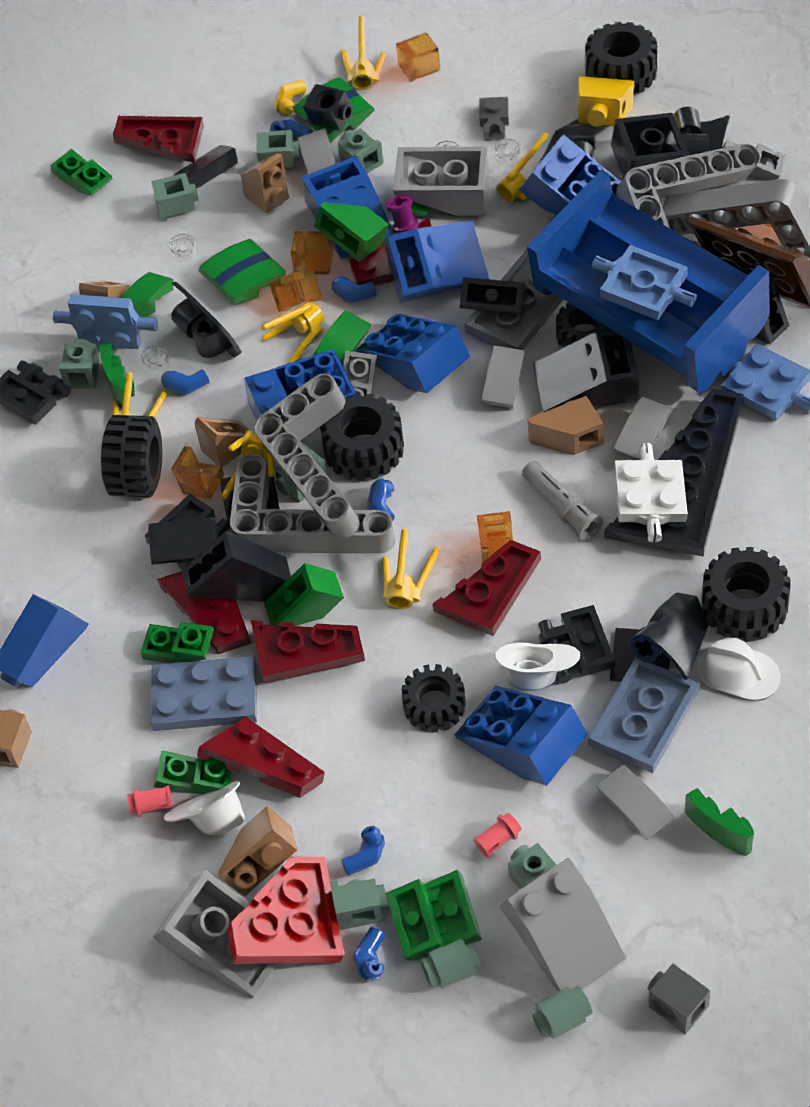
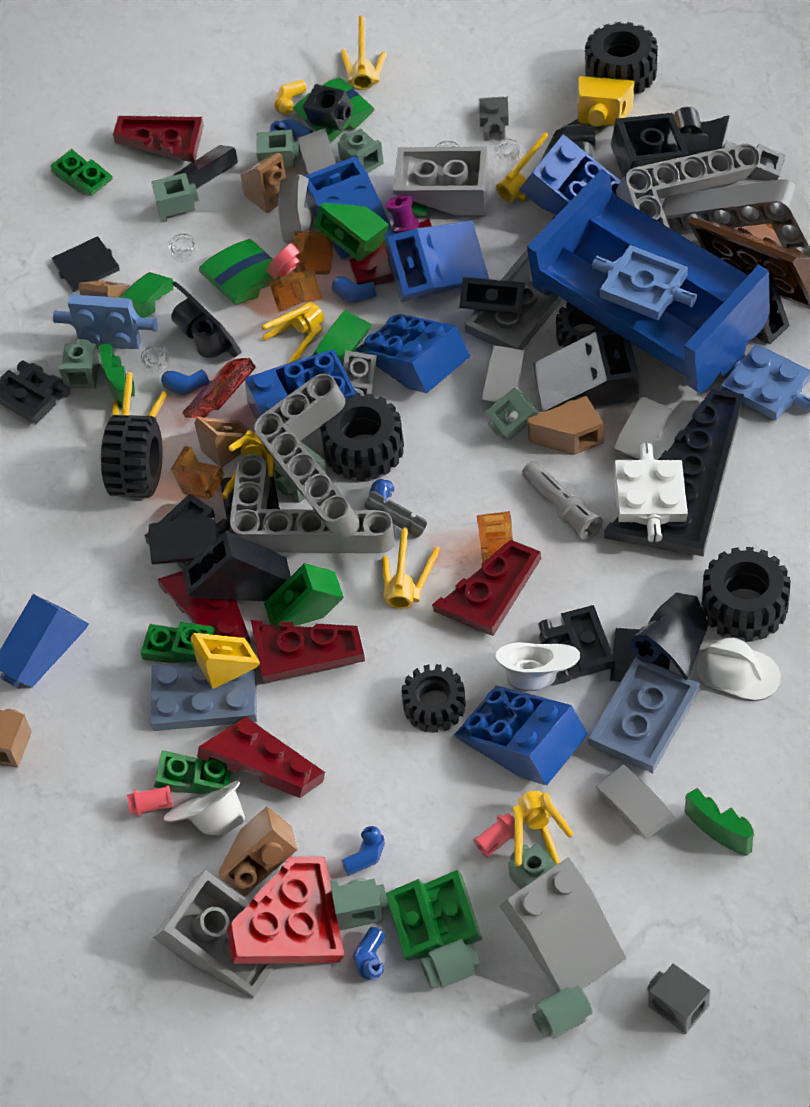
(85, 263): none -> black piece
(220, 388): none -> clear red slope
(222, 657): none -> yellow slope
(284, 262): none -> coral plate
(292, 213): none -> light grey slope
(400, 516): none -> dark grey axle
(418, 56): clear orange panel -> none
(511, 402): none -> sand green brick
(535, 810): none -> yellow plant

